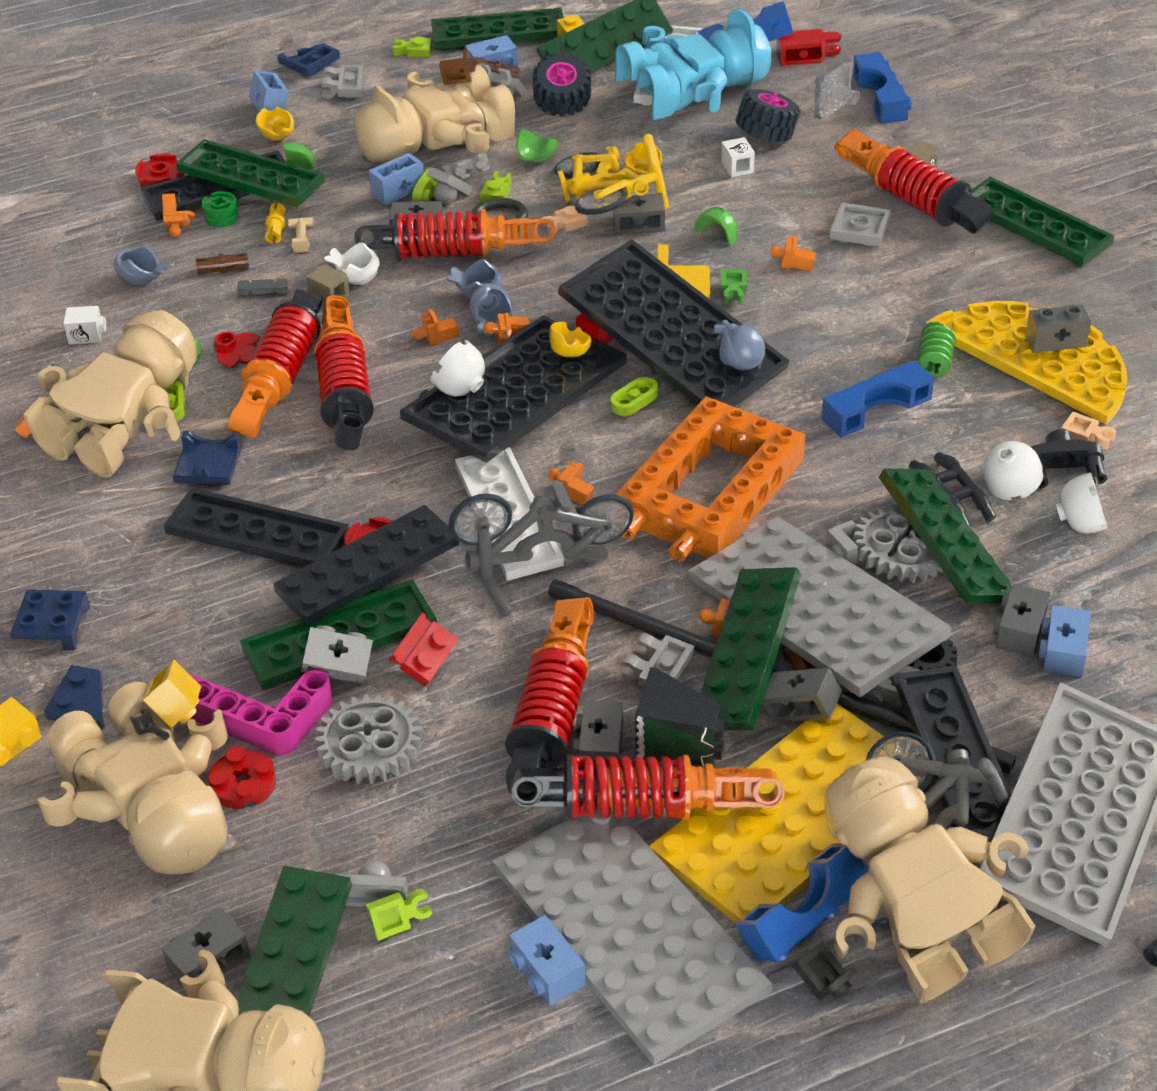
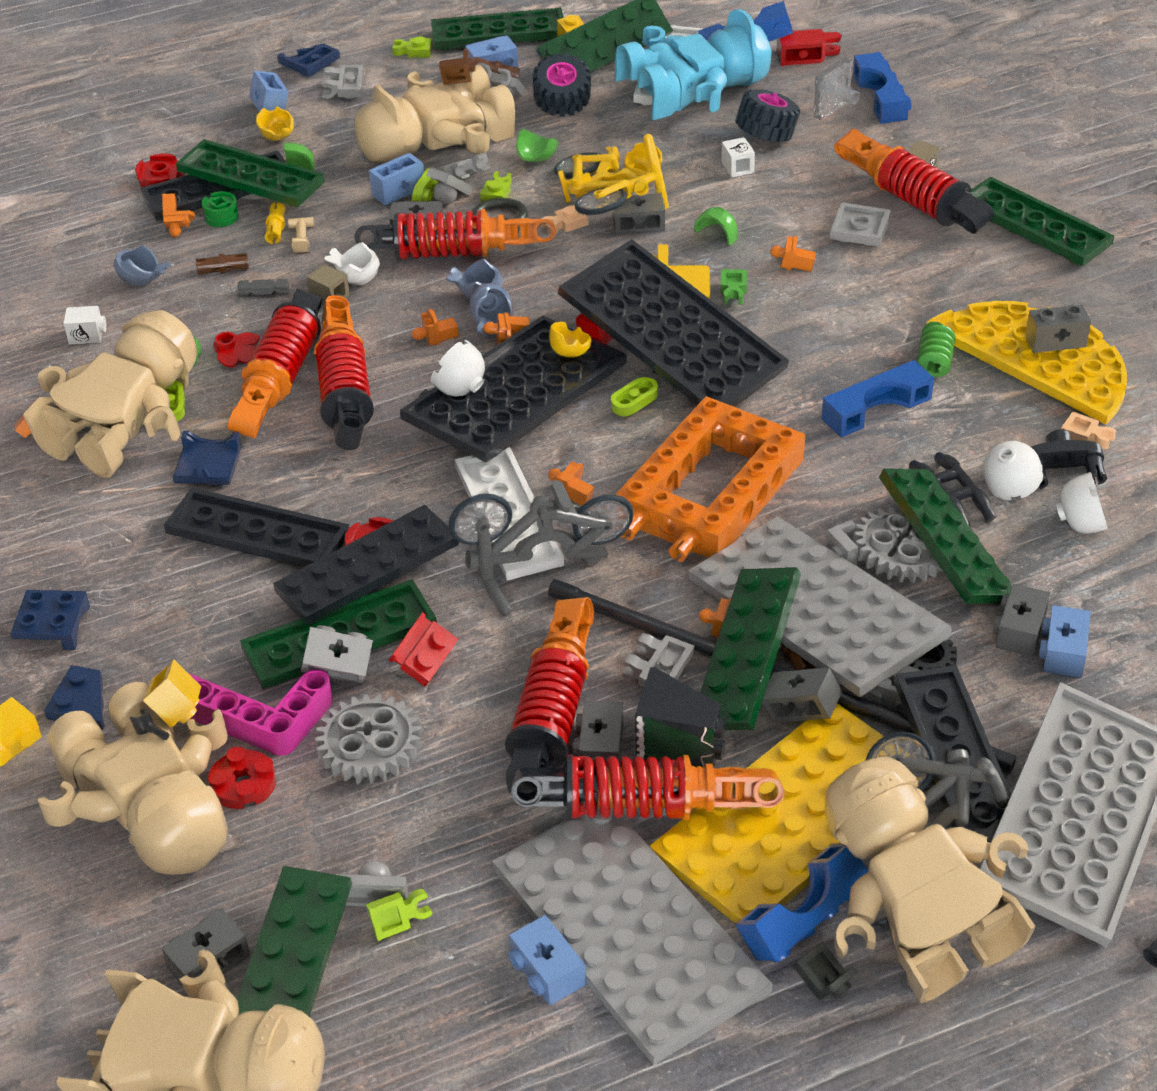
(740, 345): sand blue hat -> none

